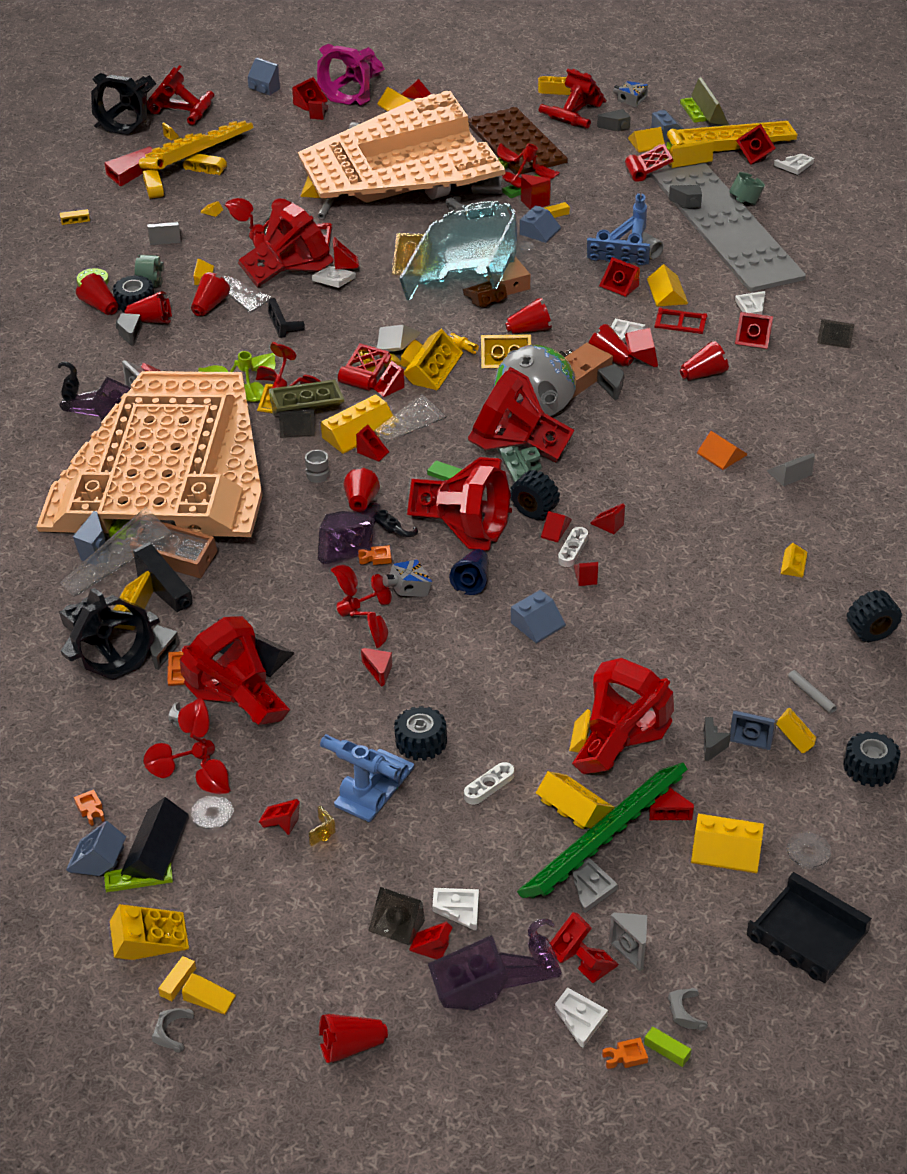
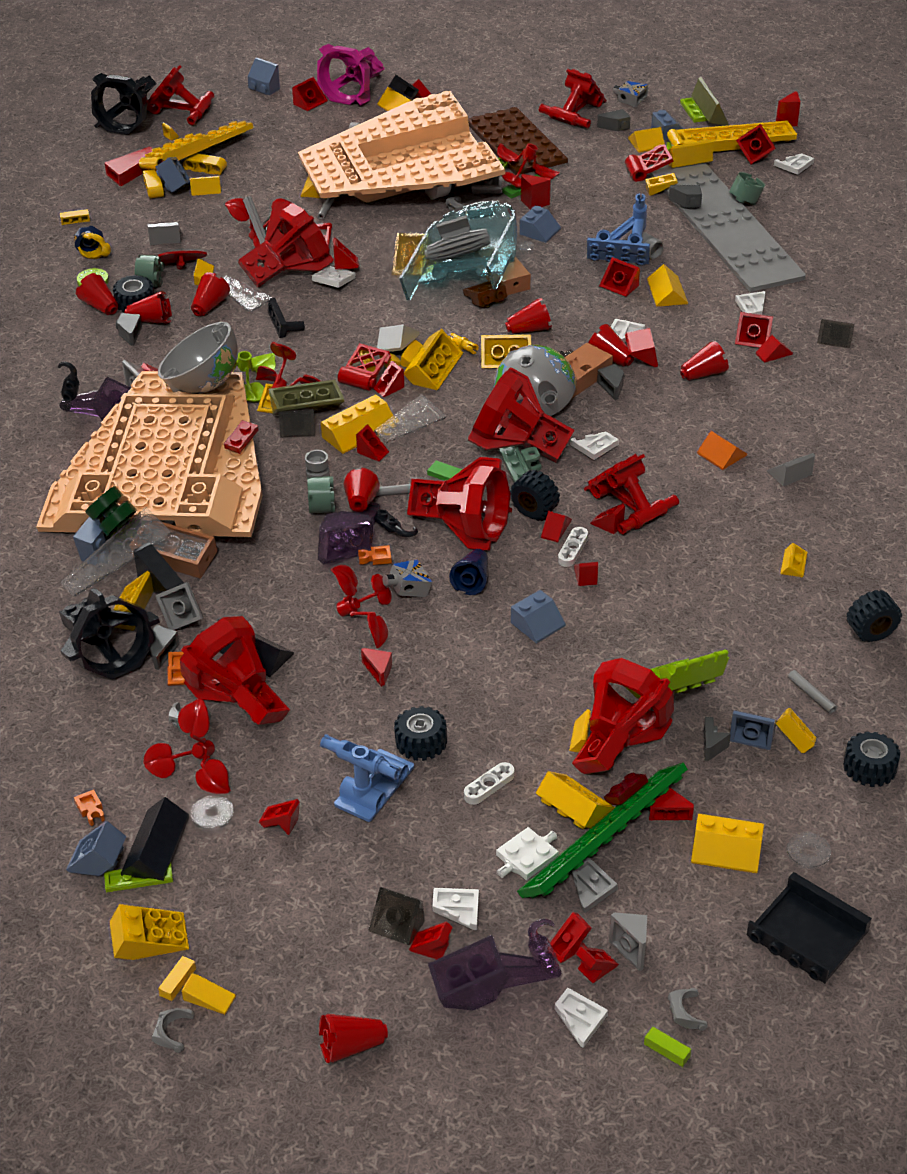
(91, 243): none -> piece
(108, 507): none -> dark green wheel
(173, 174): none -> sand blue slope
(179, 606): none -> light grey slope
(181, 257): none -> red shield
(201, 360): none -> light grey piece
(205, 185): none -> yellow slope
(213, 209): yellow slope -> none
(241, 436): none -> red plate
(255, 219): none -> light grey axle
(317, 109): red slope -> none
(321, 494): none -> sand green brick
(323, 831): clear yellow bracket -> none
(392, 490): none -> light grey piece
(403, 87): none -> black slope
(457, 240): none -> light grey plate
(527, 853): none -> white plate
(552, 85): yellow beam -> none
(559, 209): yellow piece -> none
(595, 445): none -> white wing
(625, 789): none -> dark red plate
(626, 474): none -> red plate
(628, 1052): orange plate -> none
(660, 183): none -> yellow slope
(679, 327): red window -> none
(691, 672): none -> lime slope
(773, 350): none -> red slope
(789, 109): none -> red slope

